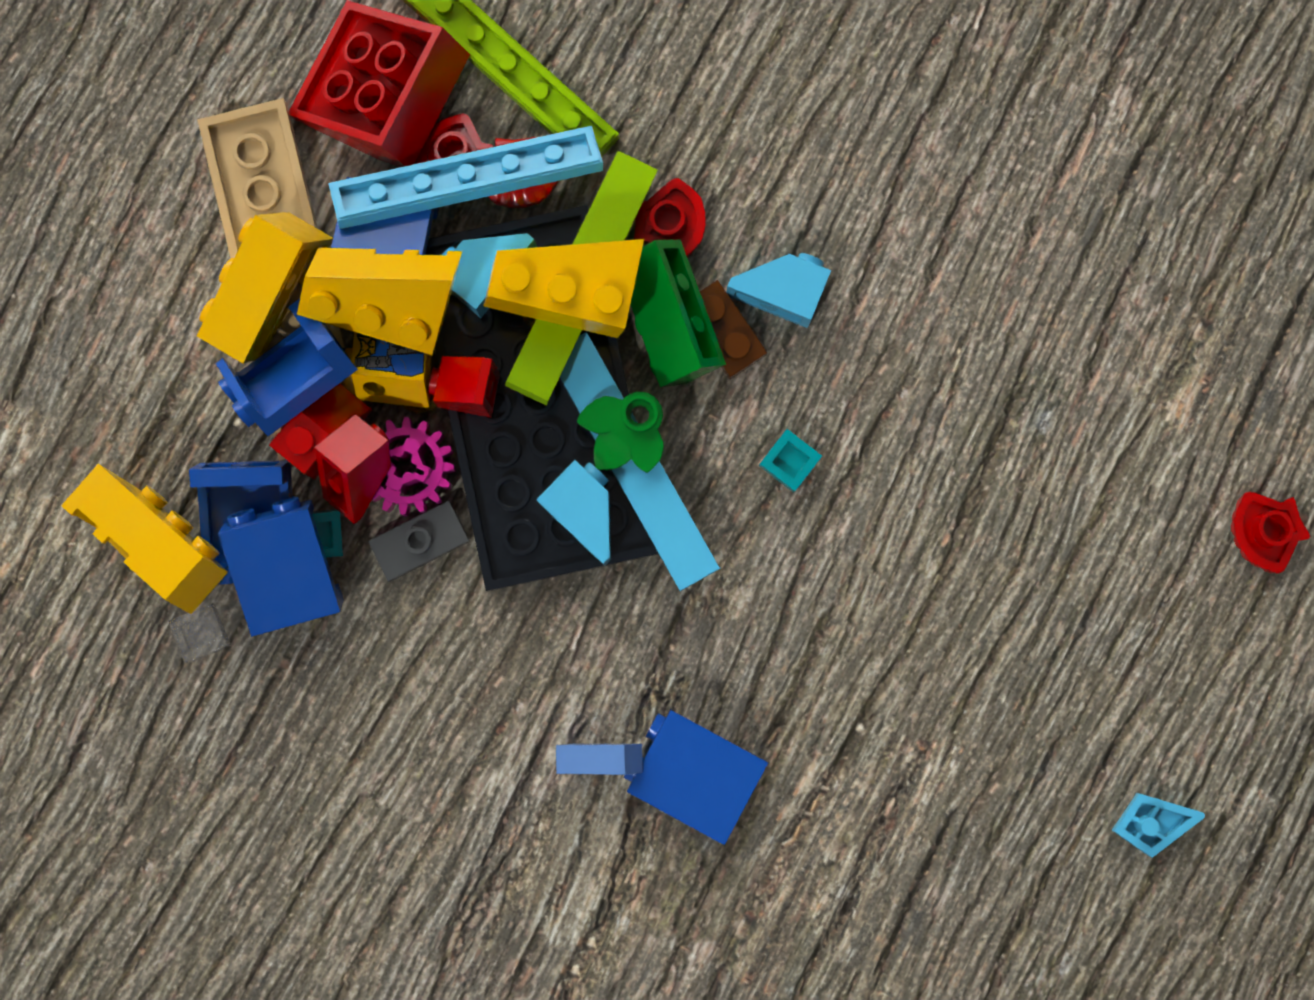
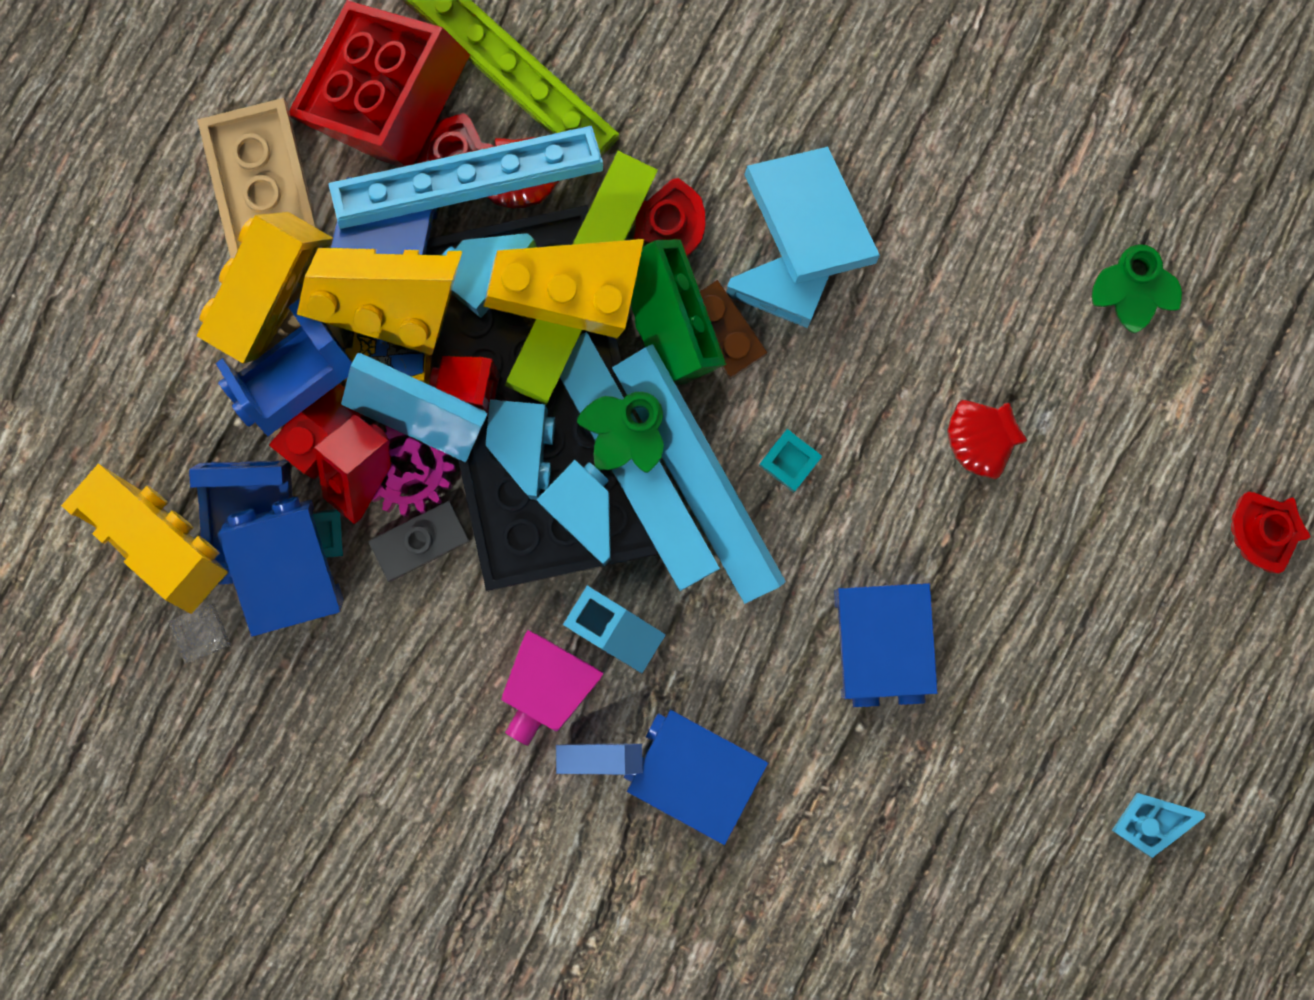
(412, 407): none -> medium azure tile
(518, 440): none -> medium azure slope
(545, 686): none -> dark pink torso
(614, 629): none -> medium azure slope
(702, 479): none -> medium azure tile
(811, 215): none -> medium azure tile
(886, 643): none -> blue panel
(983, 437): none -> red animal
(1134, 294): none -> green plate

